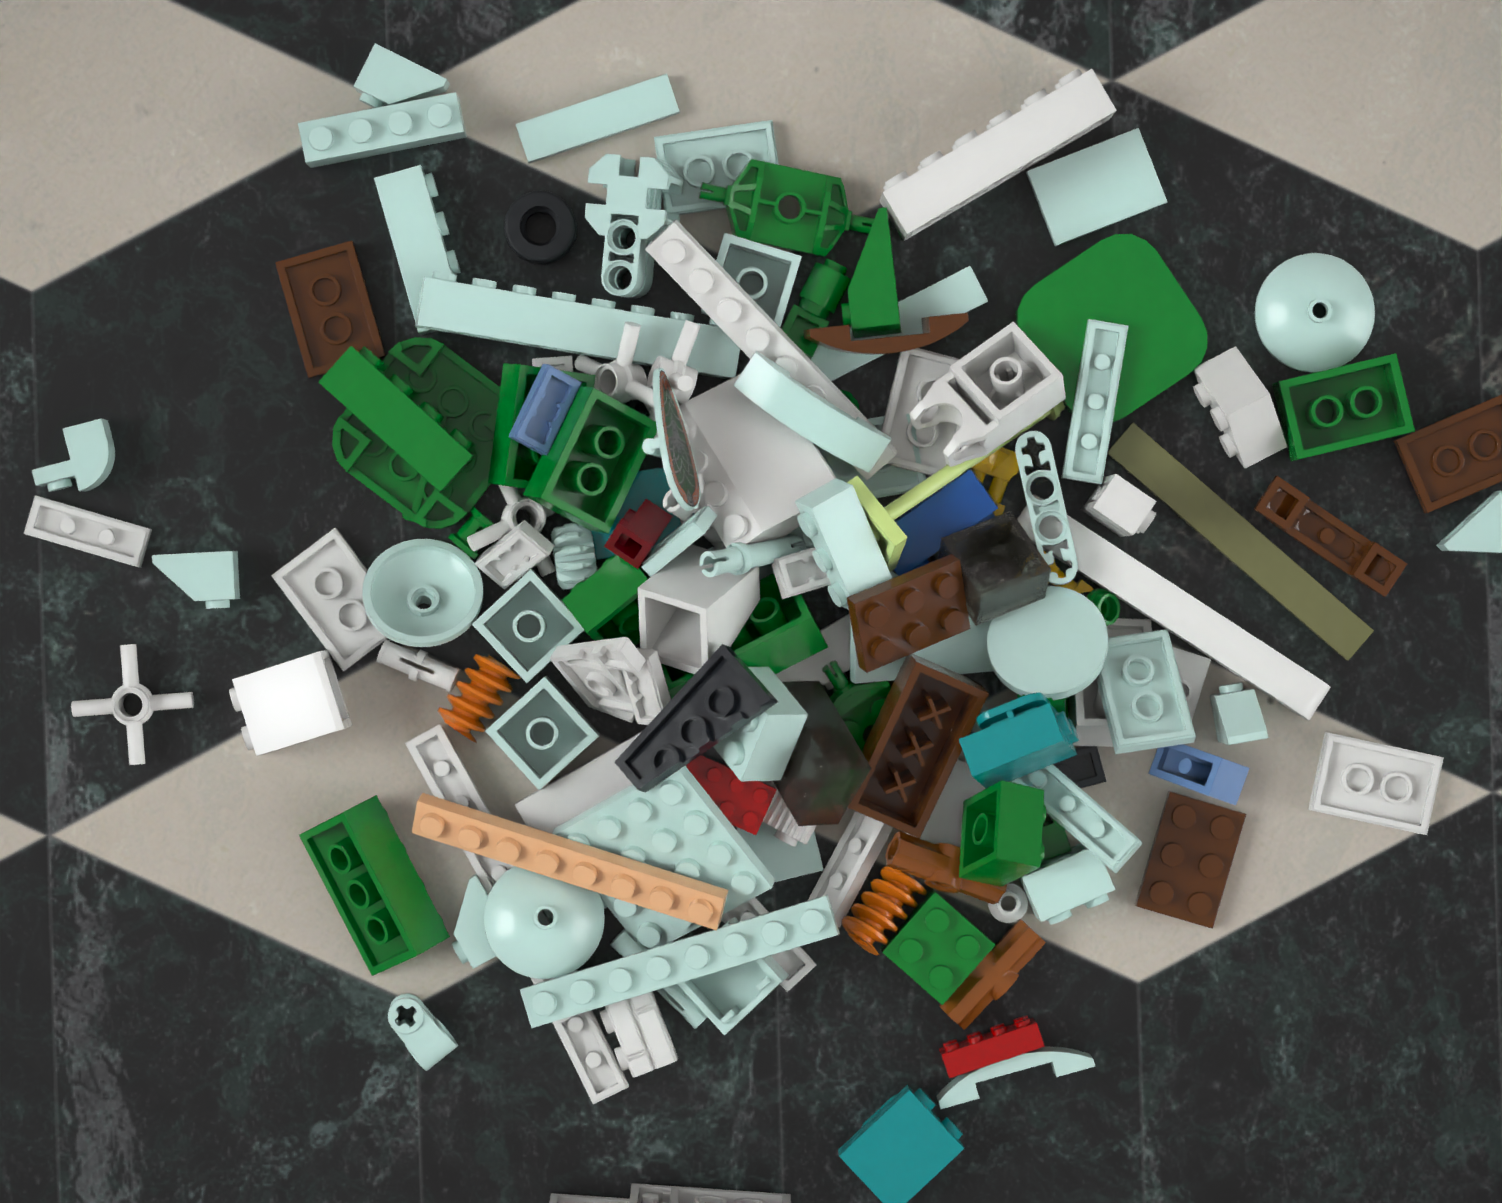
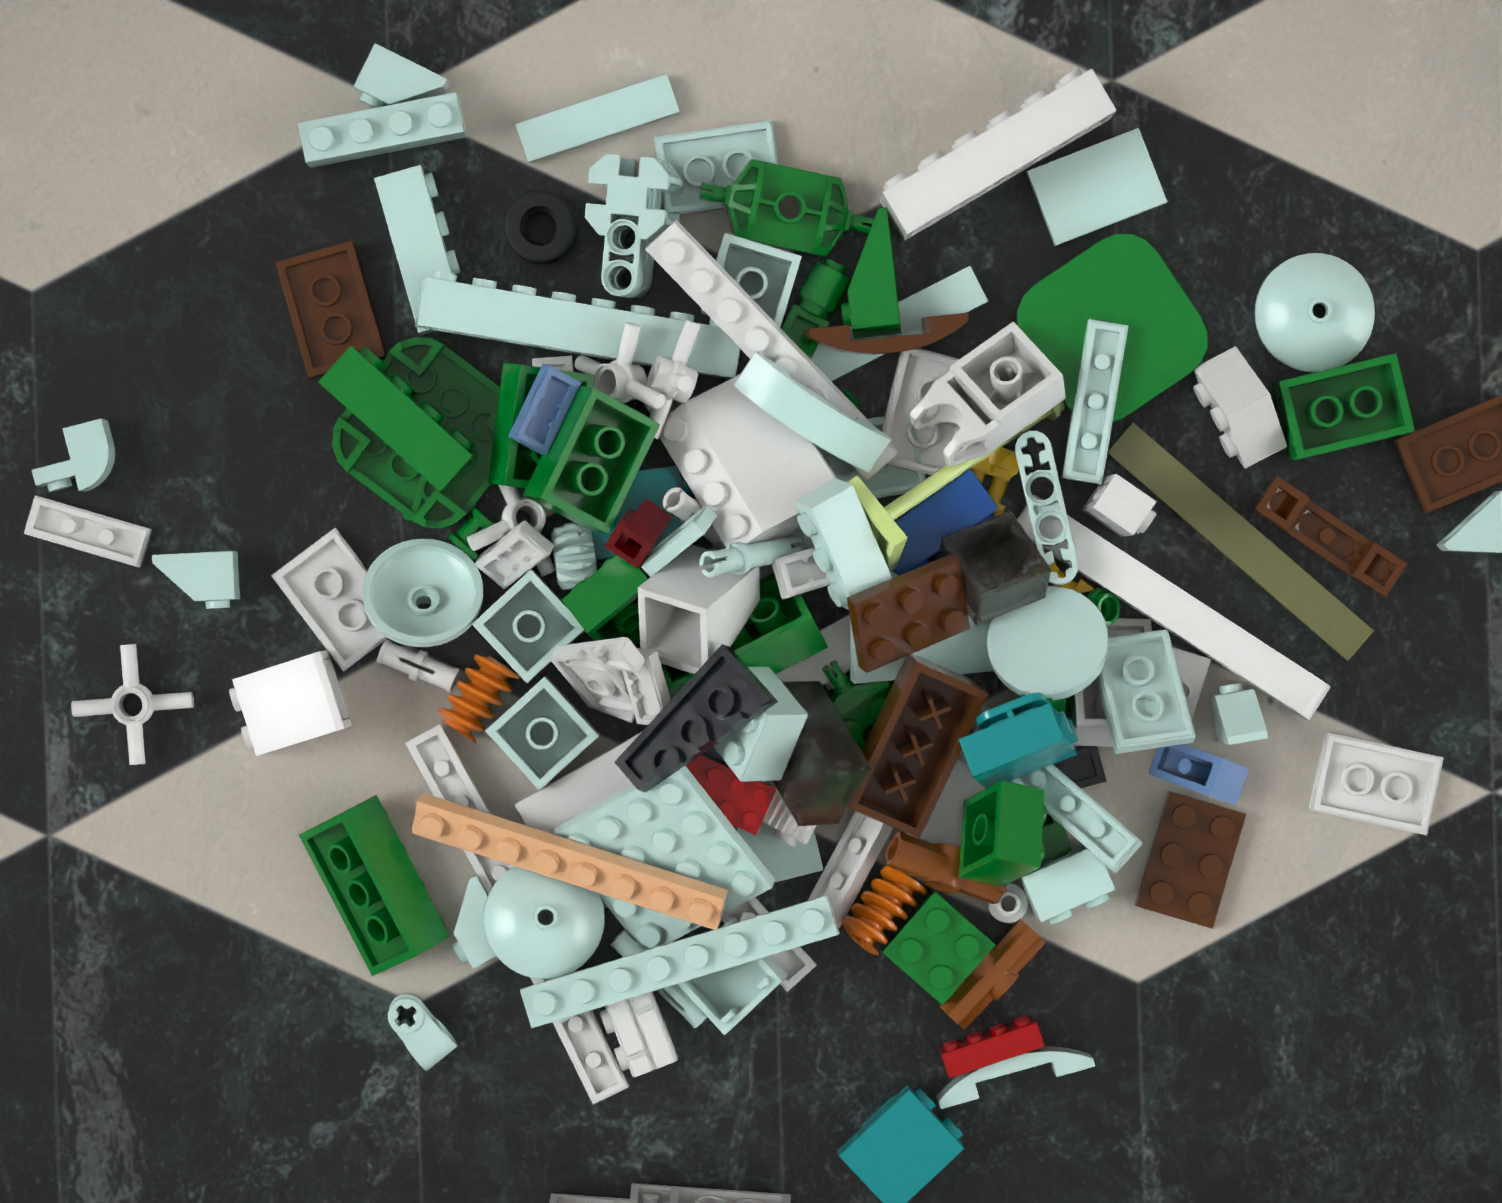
(673, 444): shield -> none

